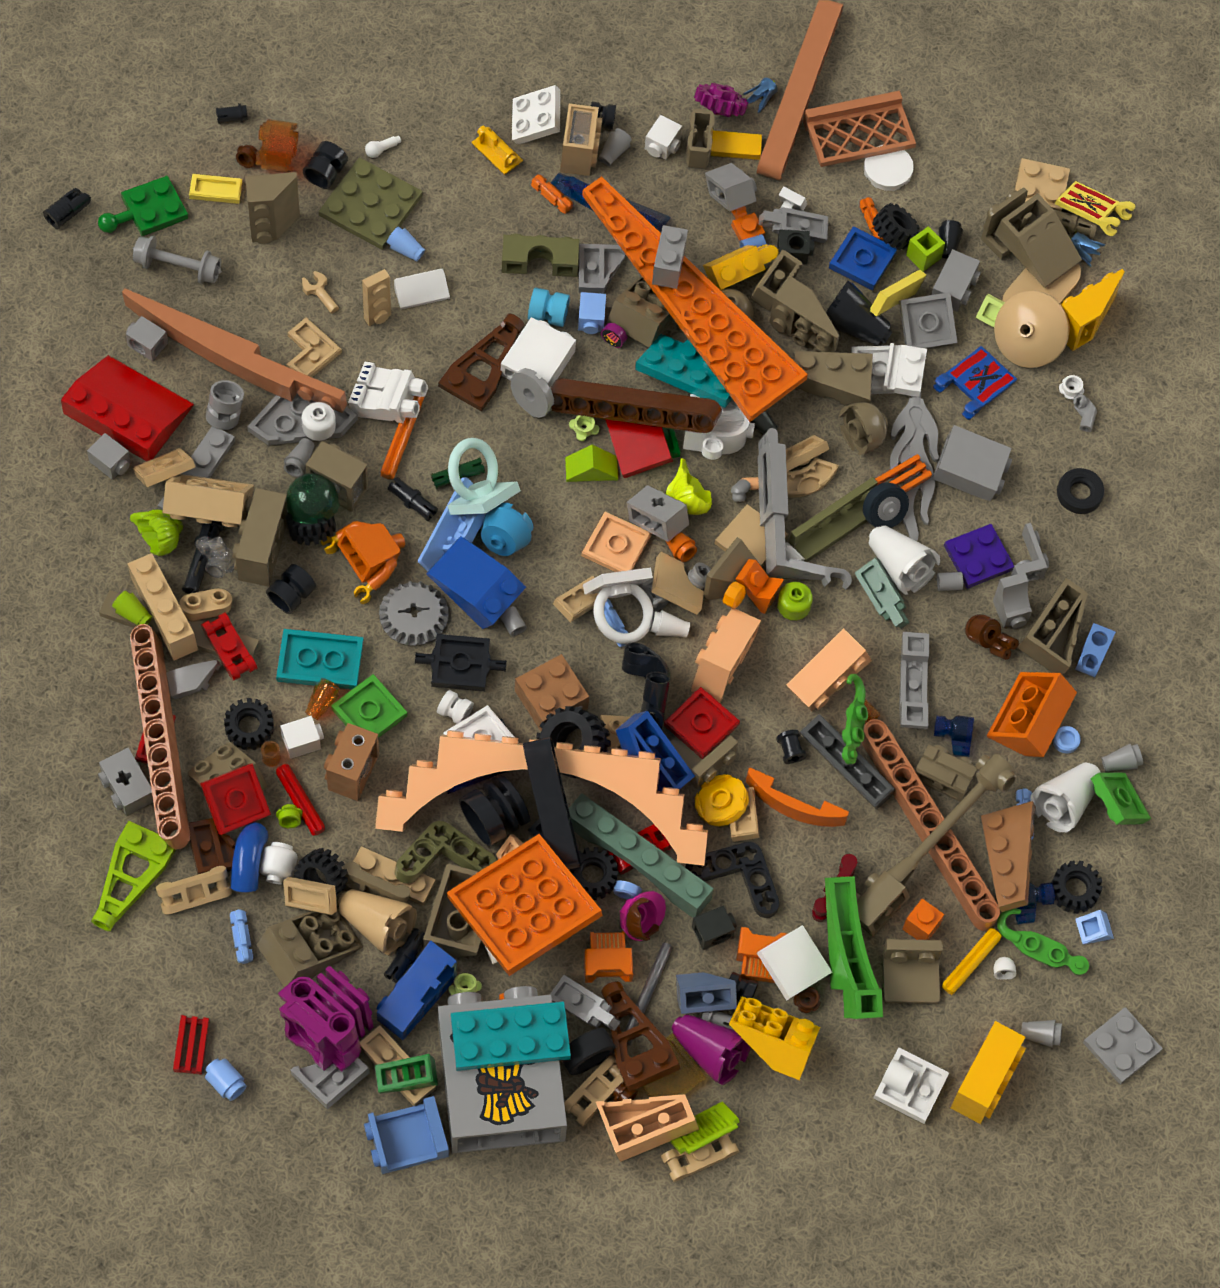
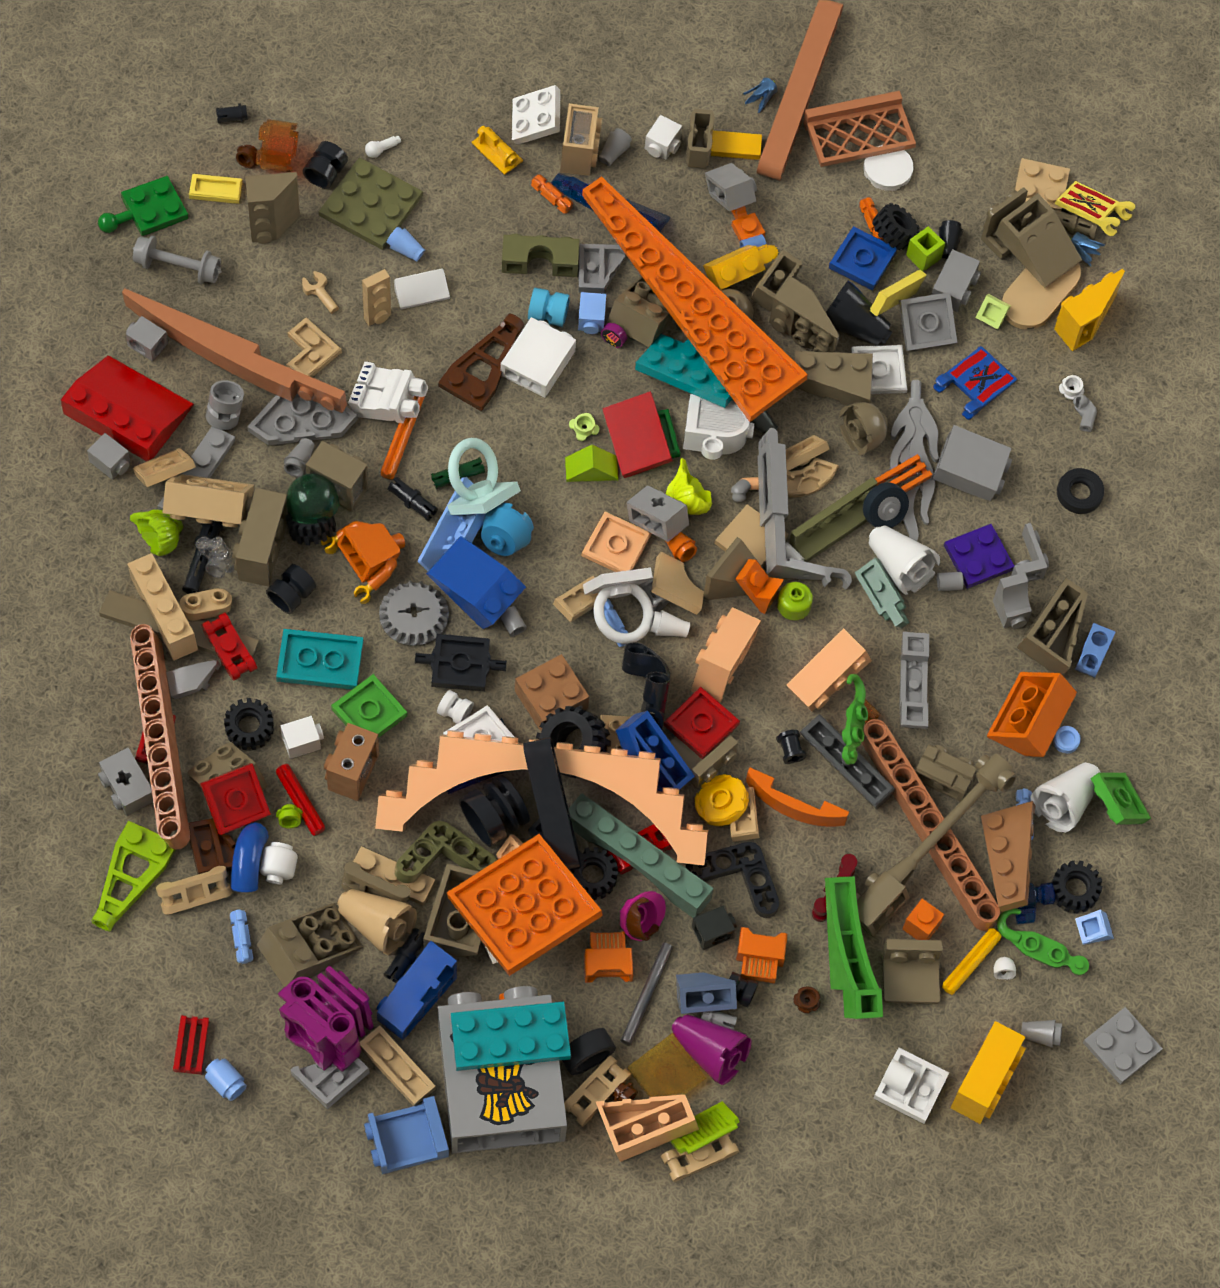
(66, 207): black hinge -> none
(131, 608): lime cone -> none
(274, 760): clear orange hinge -> none
(310, 895): tan tile -> none
(318, 421): white head -> none
(322, 698): clear orange cone -> none
(326, 864): black tyre -> none
(408, 1084): green slope -> none
(465, 980): yellowish green plate -> none
(532, 393): light grey tile -> none
(583, 1003): light grey hinge -> none
(608, 114): black wheel -> none
(626, 889): light blue tile -> none
(635, 405): reddish brown beam -> none
(646, 1066): reddish brown plate -> none
(669, 256): light grey brick -> none
(698, 575): light grey bush -> none
(721, 99): magenta gear -> none
(734, 595): light orange tile -> none
(775, 1035): yellow slope -> none
(792, 200): white tile -> none
(794, 962): white tile -> none
(796, 220): light grey hinge -> none
(796, 237): pearl dark grey brick -> none
(905, 370): white plate -> none
(959, 730): clear blue piece -> none
(987, 634): reddish brown piece -> none
(1047, 326): tan dish -> none
(1125, 758): light grey cone -> none

